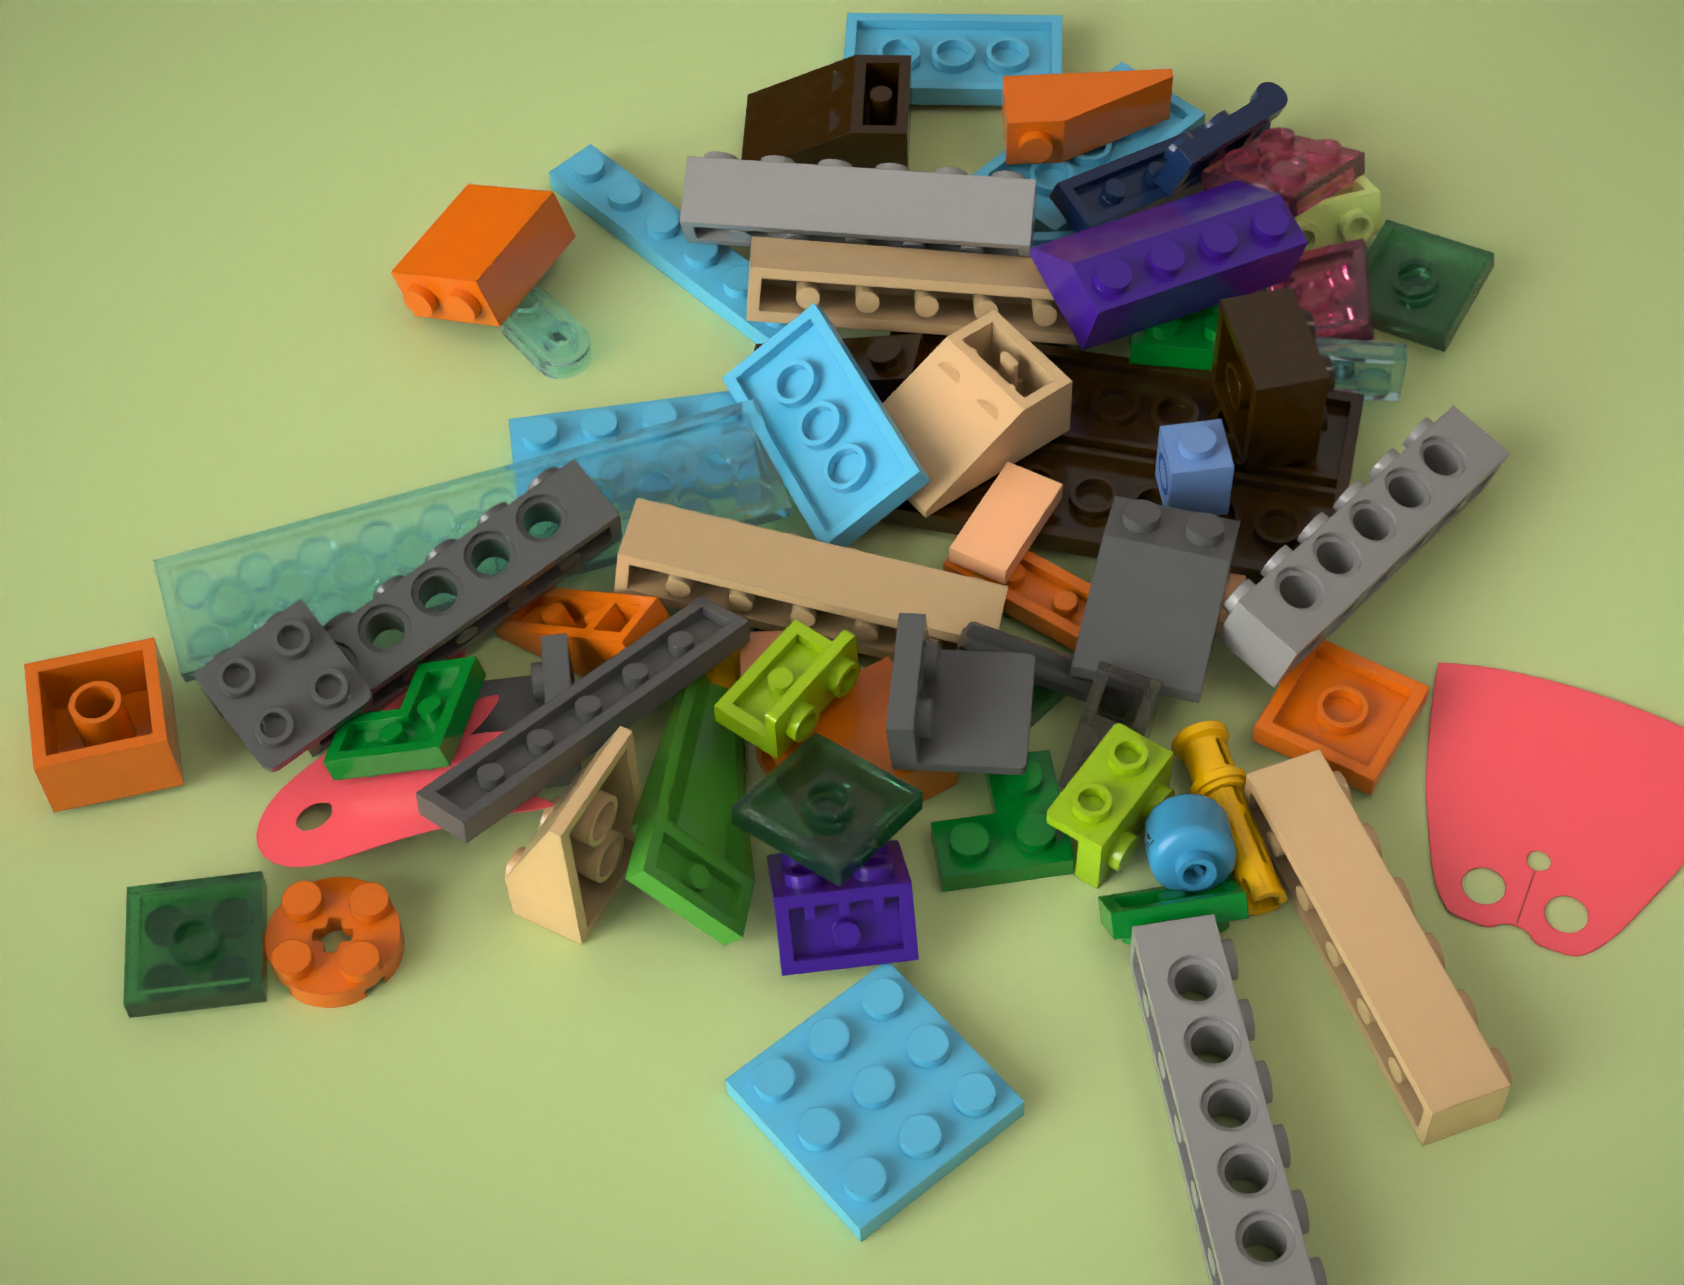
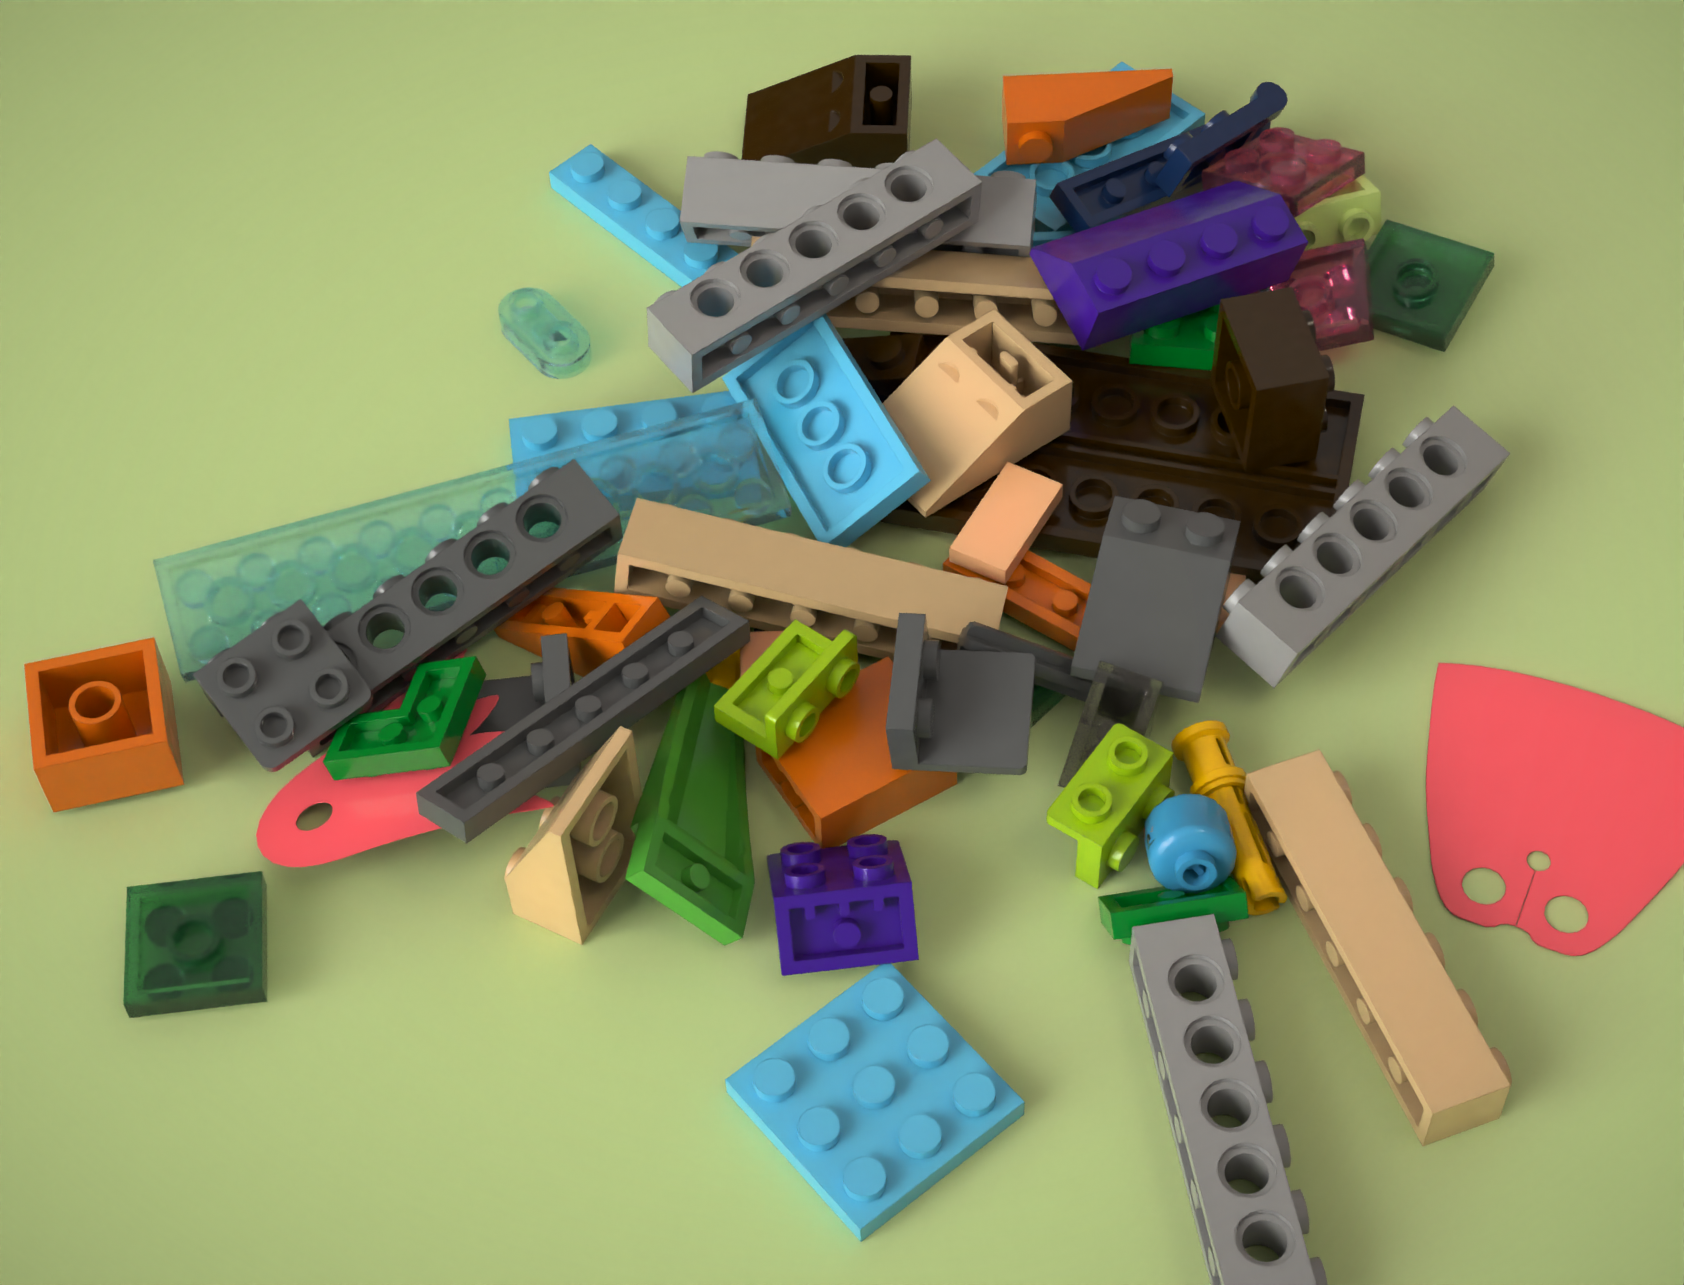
(326, 906): orange plate -> none
(483, 254): orange brick -> none
(812, 264): none -> light grey brick
(827, 808): clear green plate -> none
(960, 55): medium azure plate -> none
(1011, 841): green plate -> none
(1195, 467): medium blue brick -> none
(1346, 710): orange plate -> none
(1366, 366): clear light blue plate -> none

